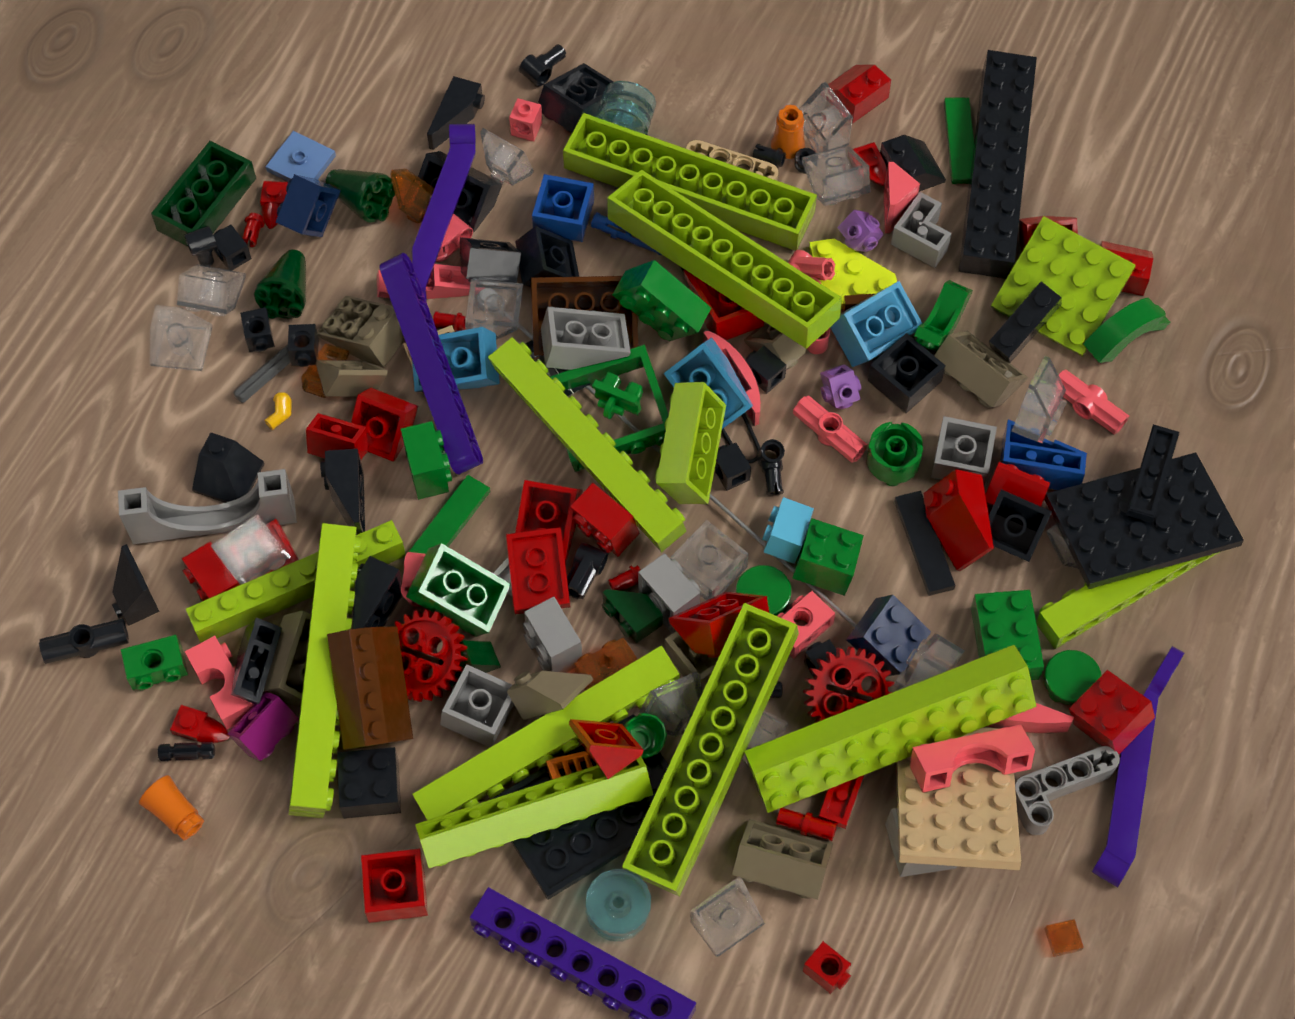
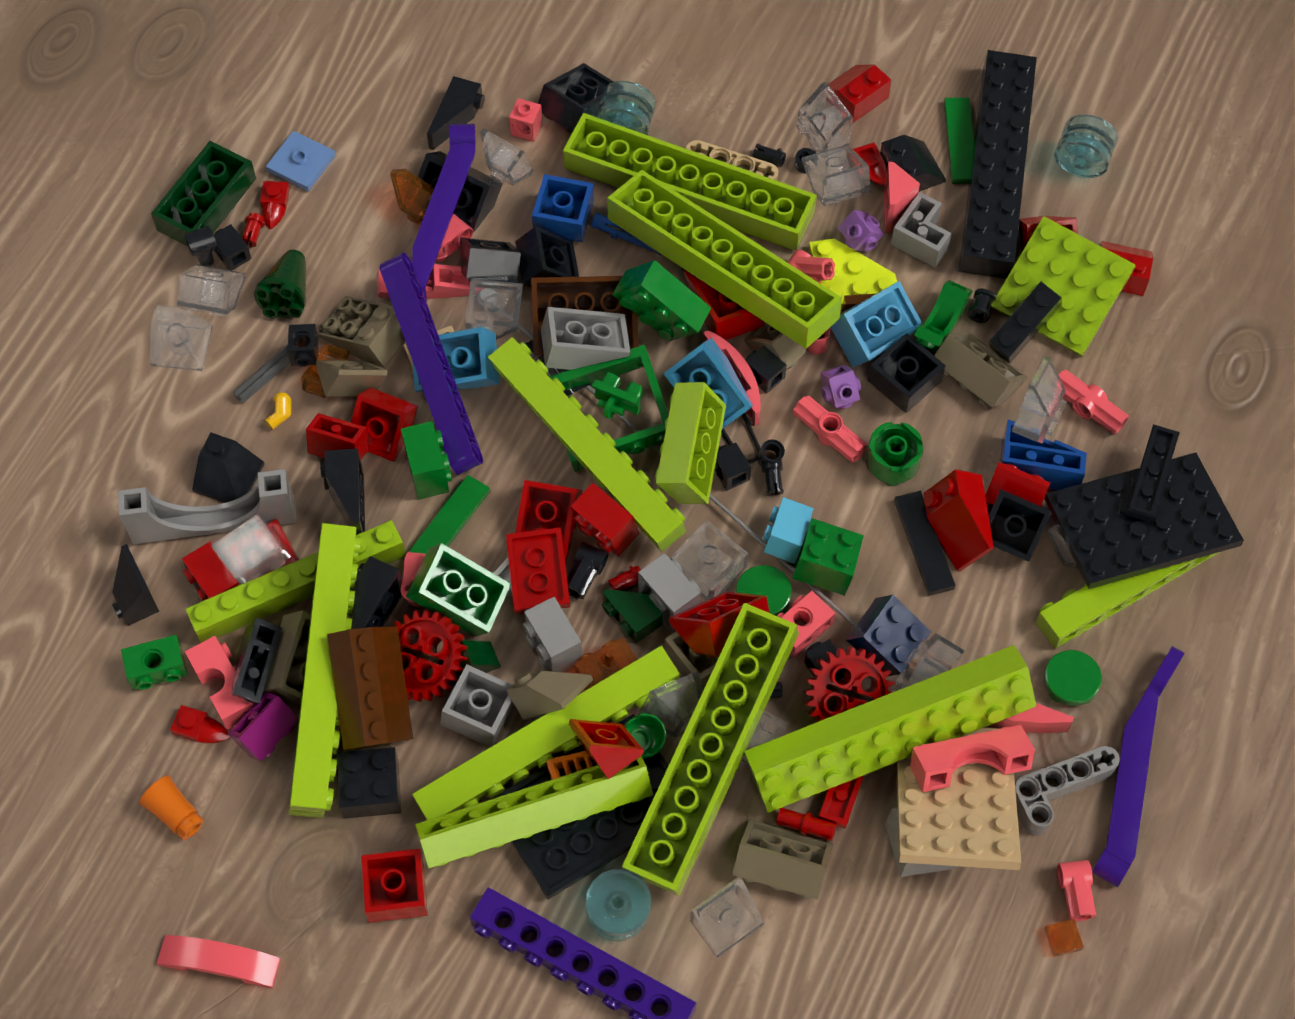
(67, 644): black piece -> none
(186, 751): black axle -> none
(219, 959): none -> coral slope
(256, 321): black brick -> none
(307, 206): dark blue brick -> none
(364, 192): dark green cone -> none
(444, 320): red pin -> none
(540, 68): black pin -> none
(789, 131): orange plant -> none
(826, 955): red brick -> none
(963, 447): light grey brick -> none
(981, 306): none -> black bush
(1005, 621): green brick -> none
(1077, 881): none -> coral piece
(1086, 146): none -> clear light blue wheel
(1112, 712): red brick -> none
(1125, 327): green arch -> none

